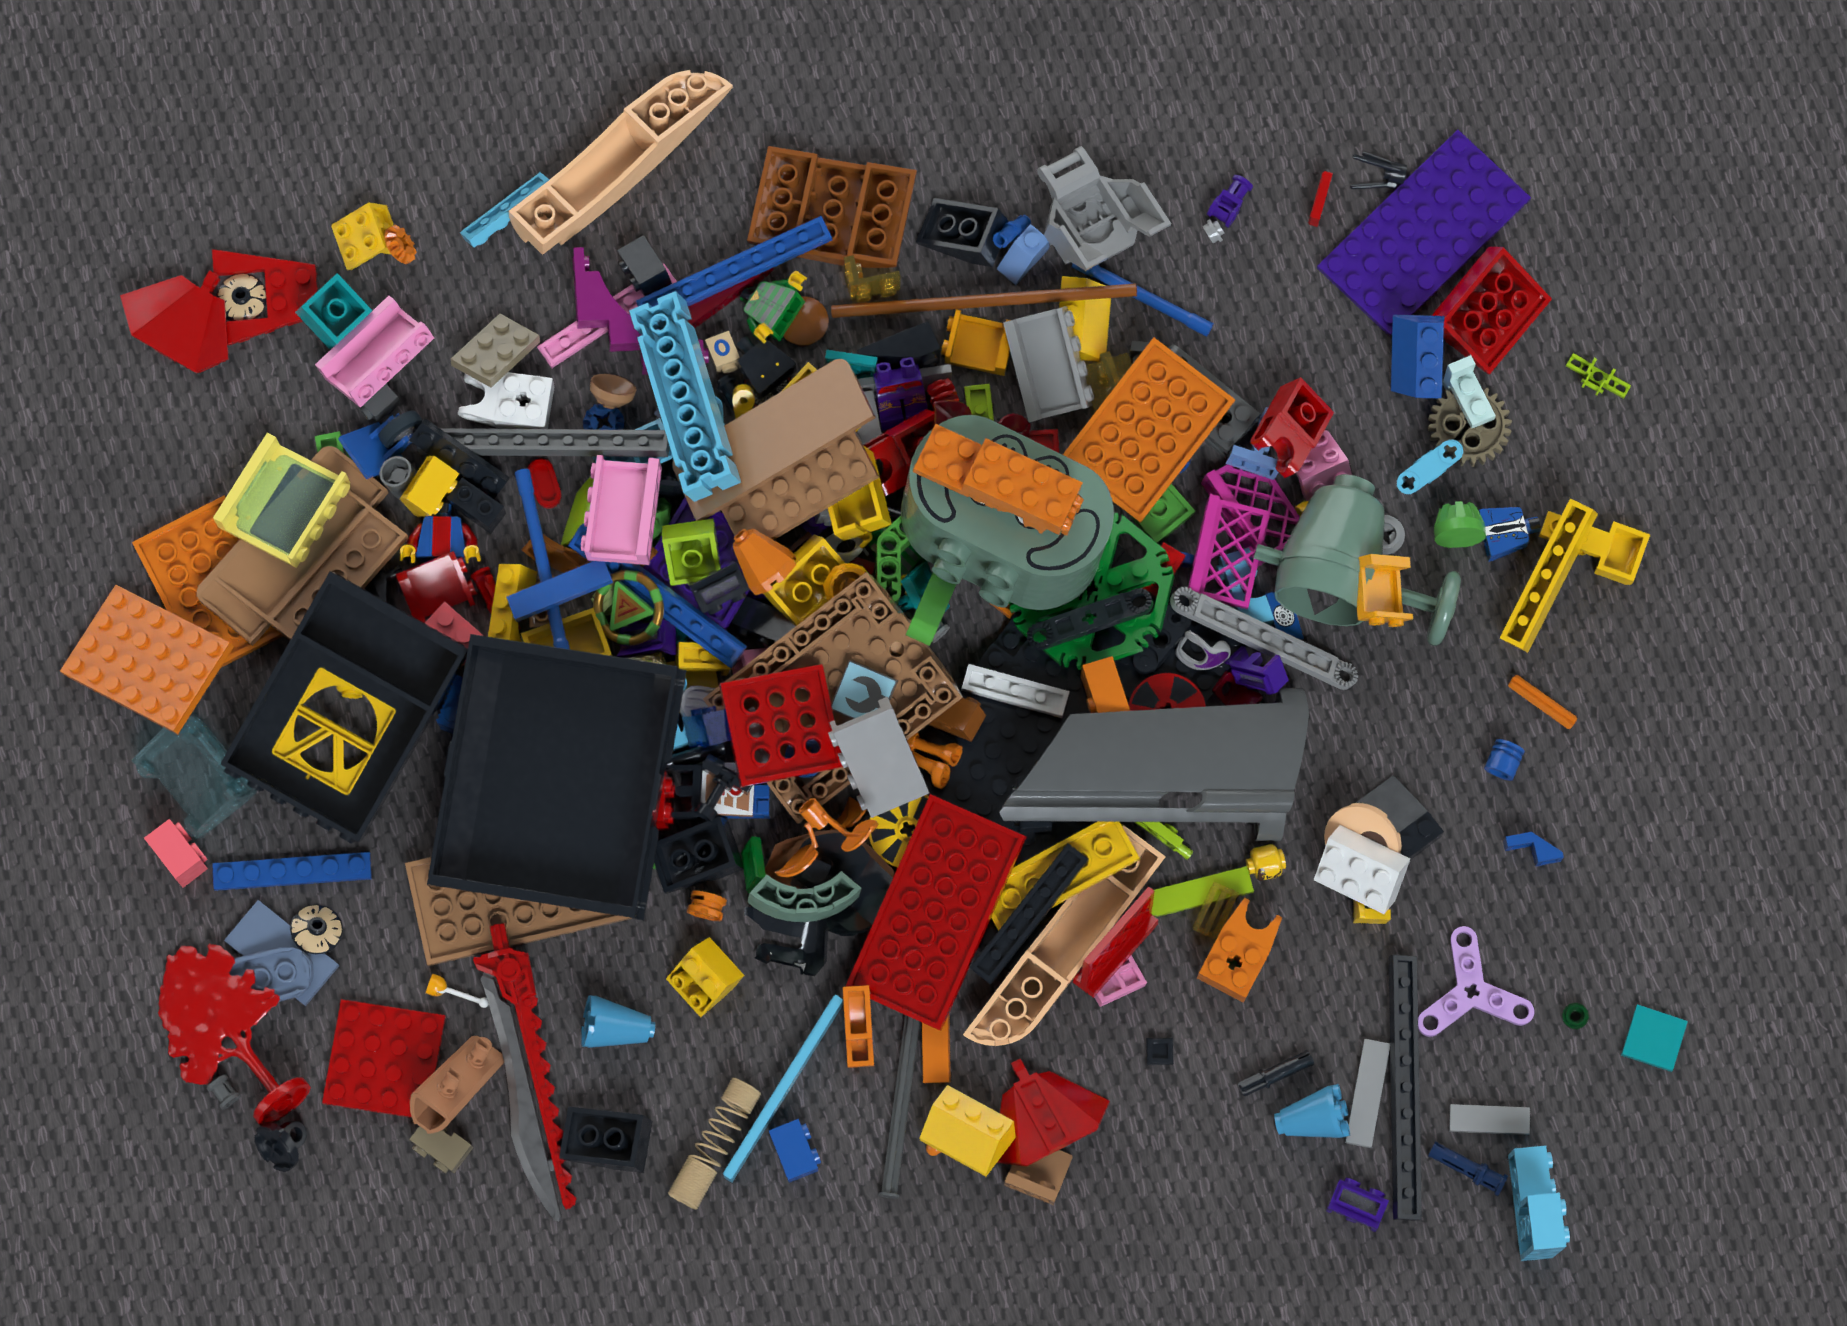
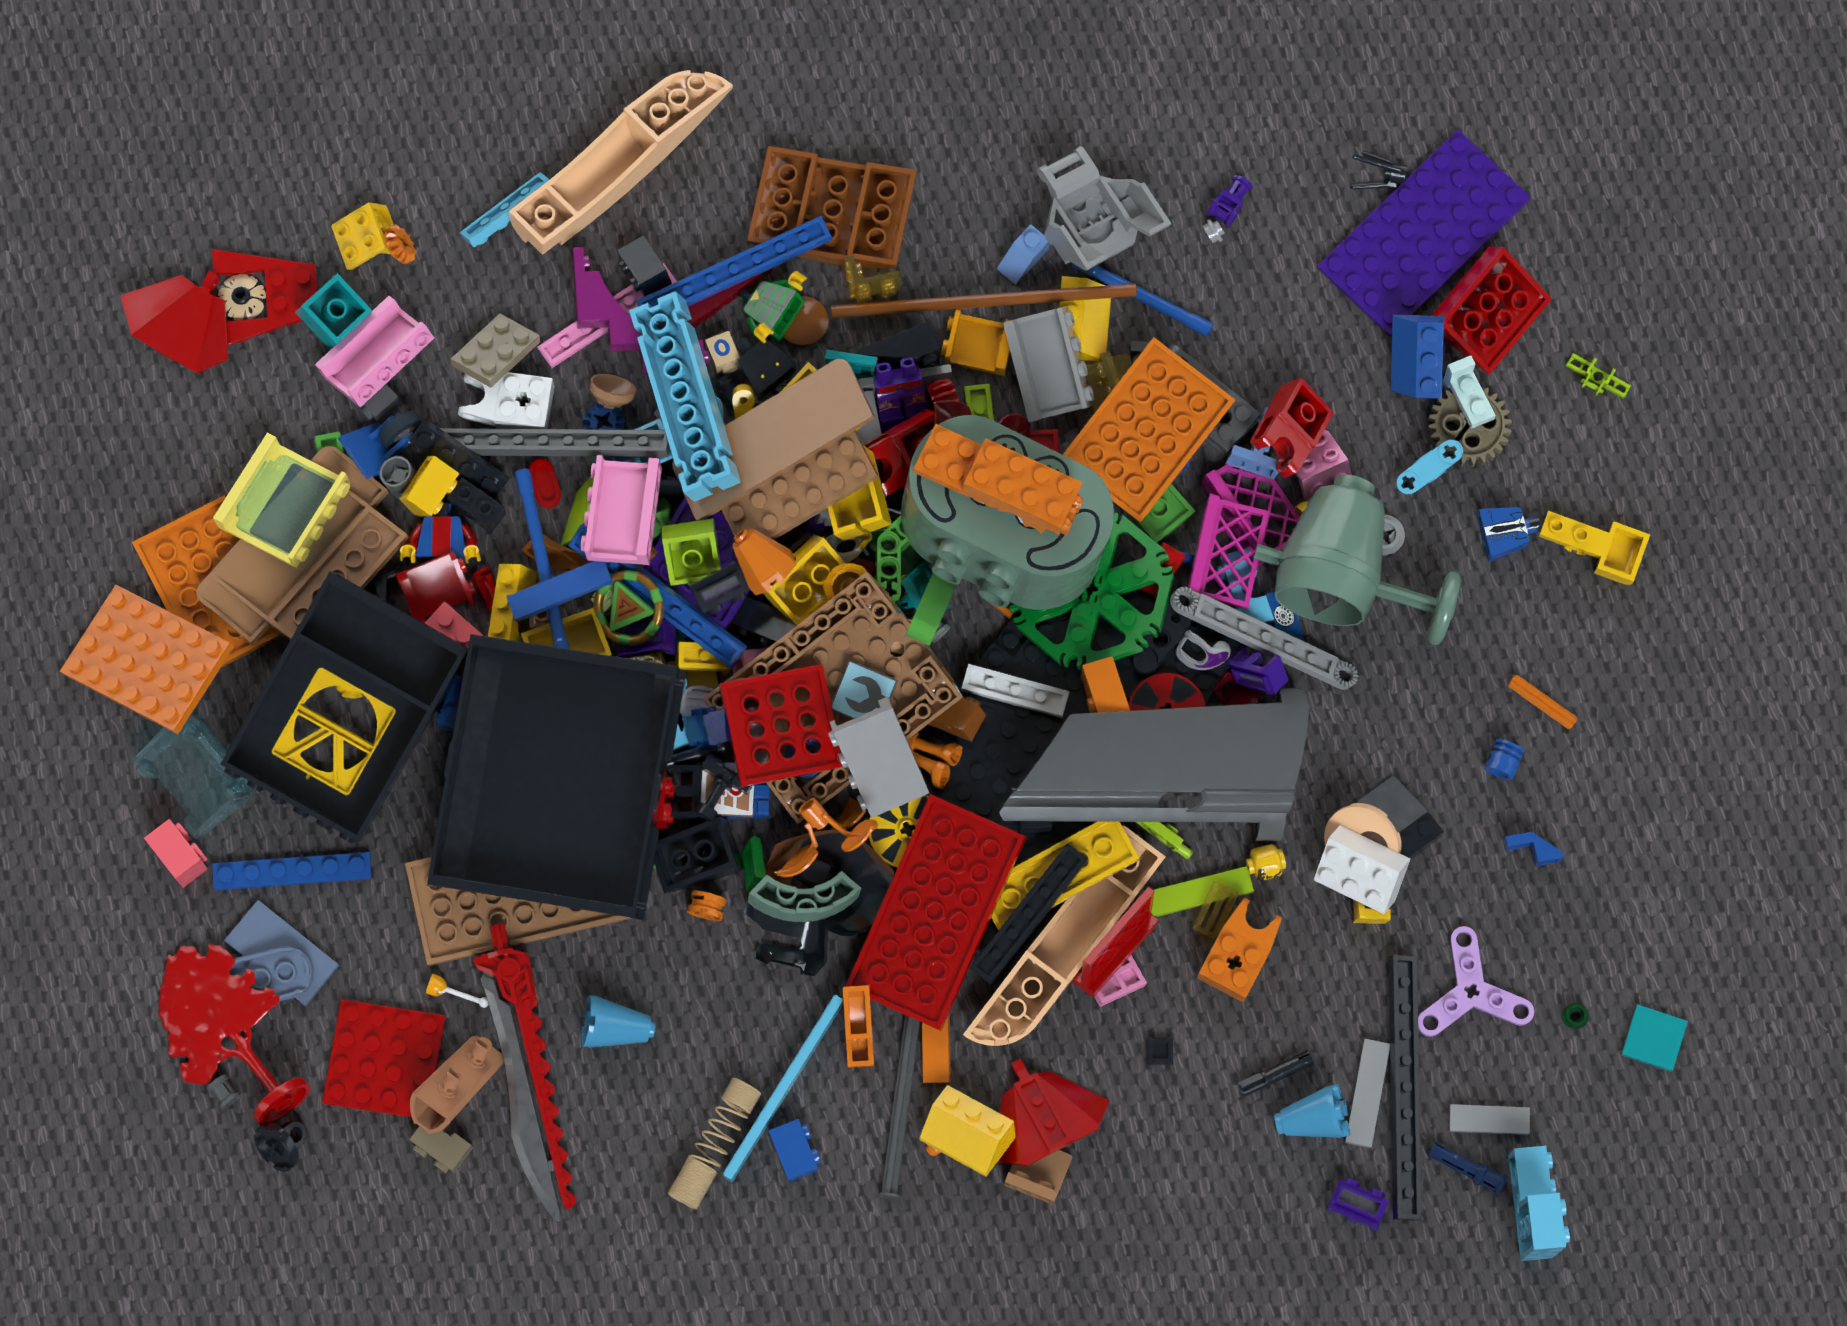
(316, 940): tan dish -> none
(606, 1139): black slope -> none
(704, 976): yellow slope -> none
(962, 231): black slope -> none
(1011, 231): blue pin -> none
(1071, 625): black piece -> none
(1320, 198): red tile -> none
(1382, 596): light orange panel -> none
(1459, 526): bright green piece -> none
(1549, 575): yellow brick -> none

